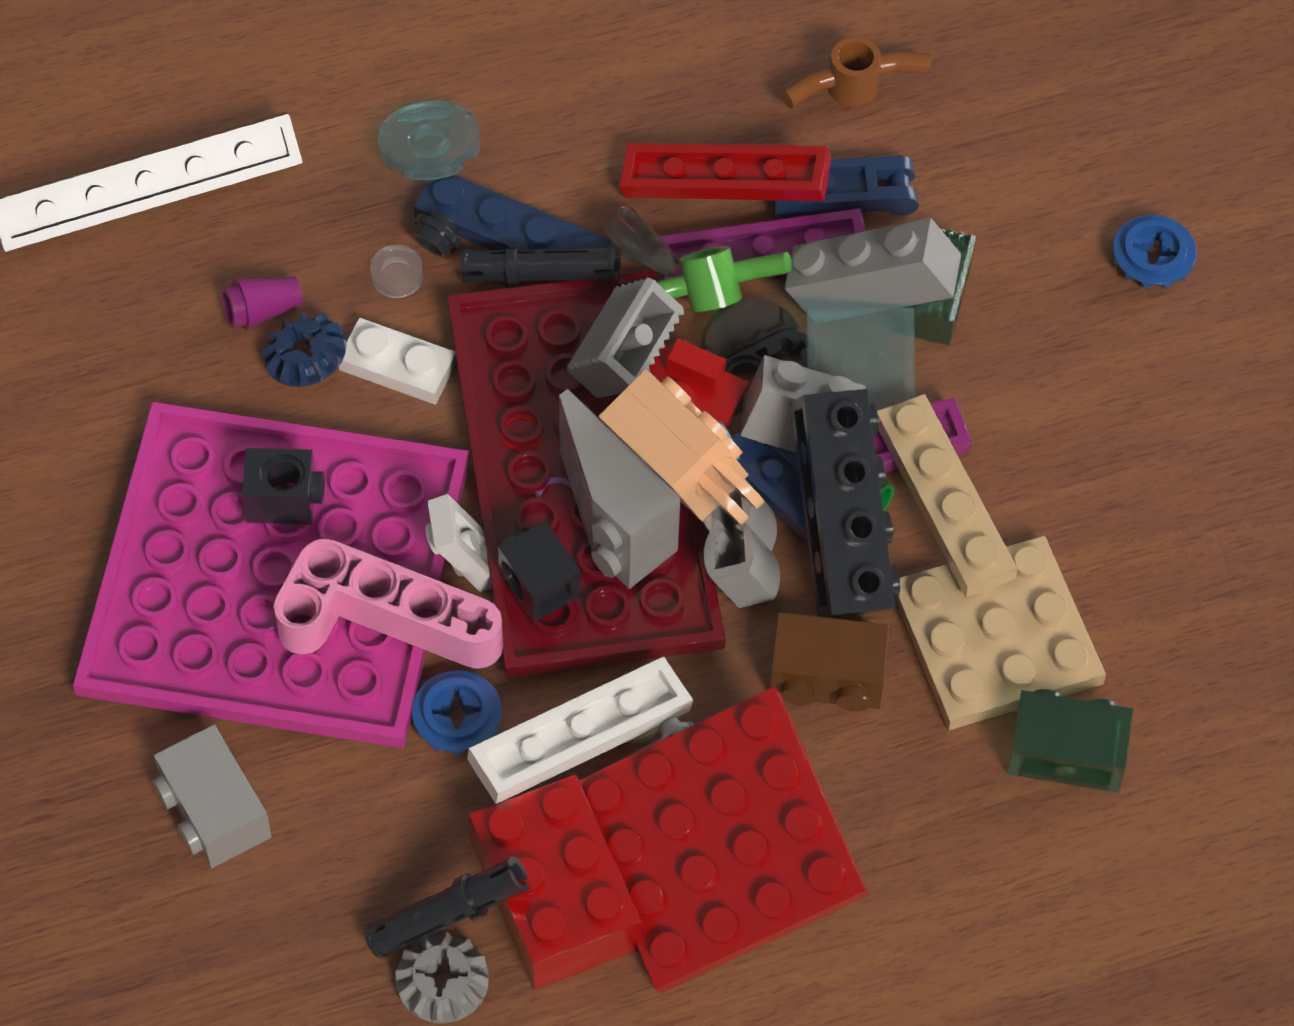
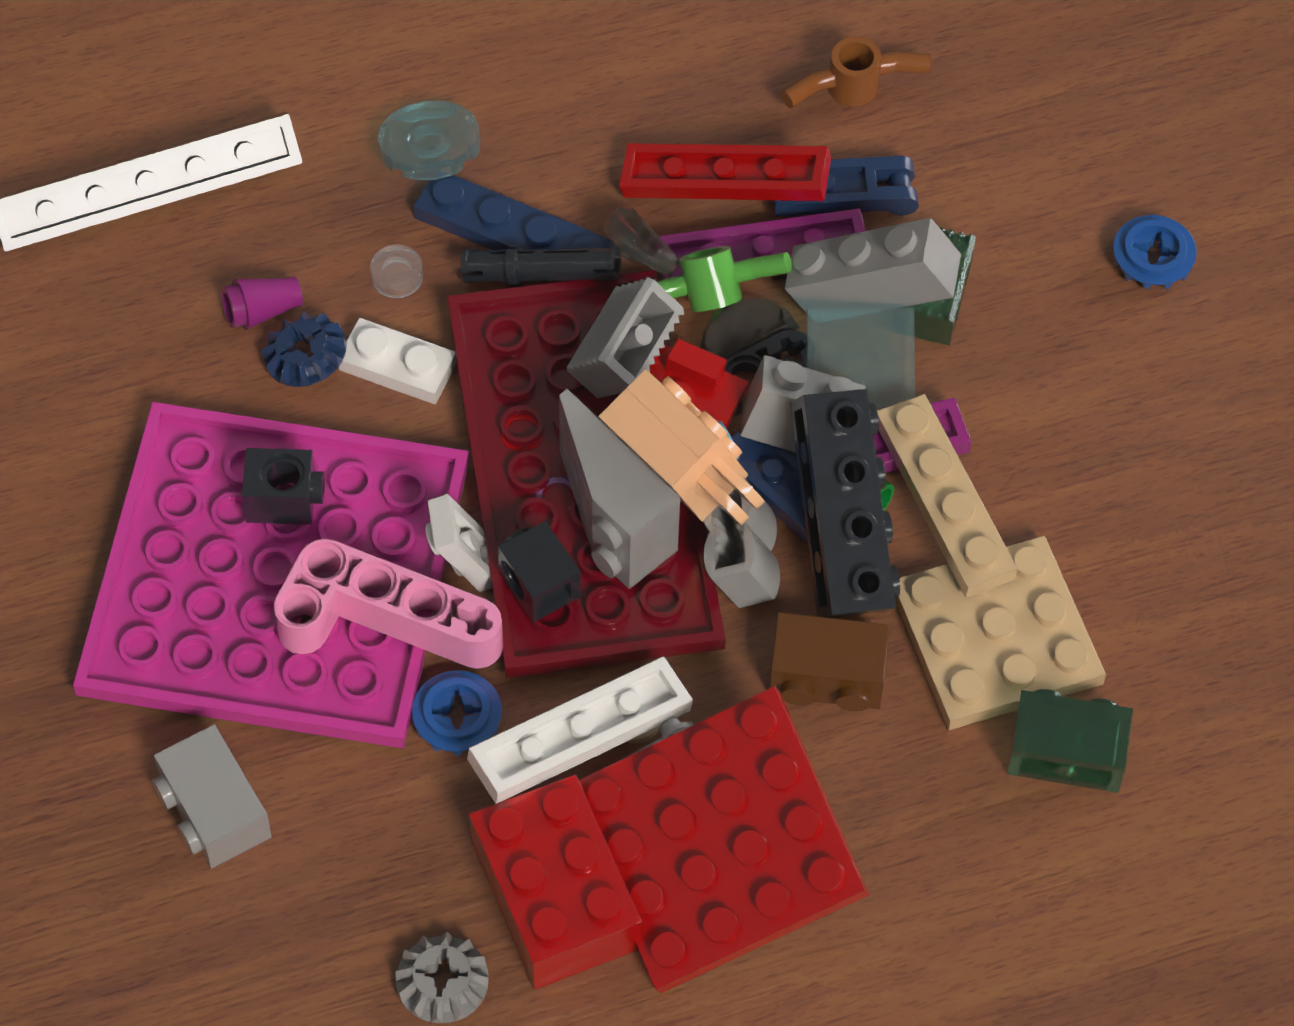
(436, 233): black plate -> none
(466, 898): black pin -> none

